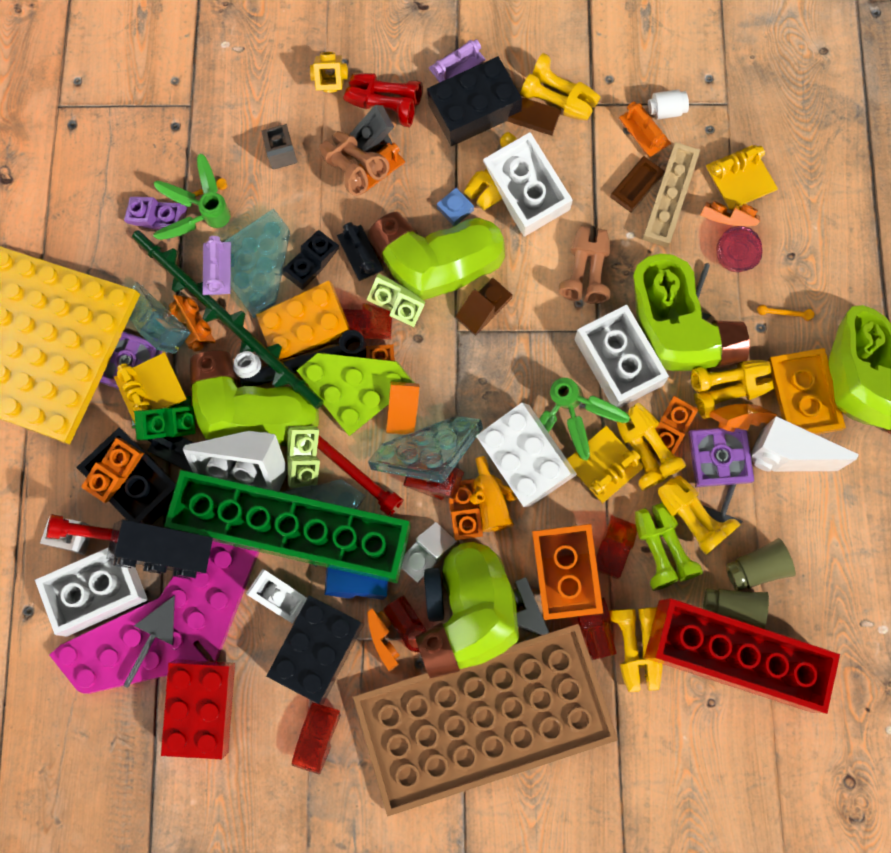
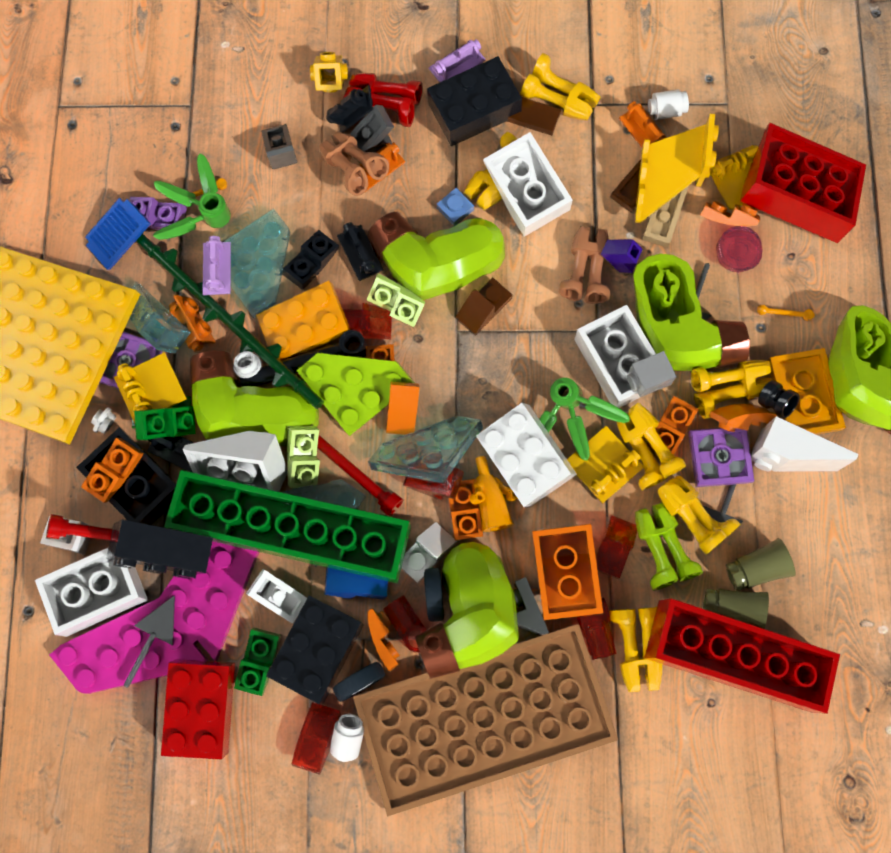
(103, 420): none -> white plate
(116, 232): none -> blue window
(257, 661): none -> green slope
(347, 738): none -> white brick
(352, 108): none -> black hinge
(358, 681): none -> black bush
(622, 254): none -> dark purple piece
(651, 374): none -> light grey brick
(674, 165): none -> yellow piece
(779, 399): none -> black wheel
(804, 184): none -> red slope

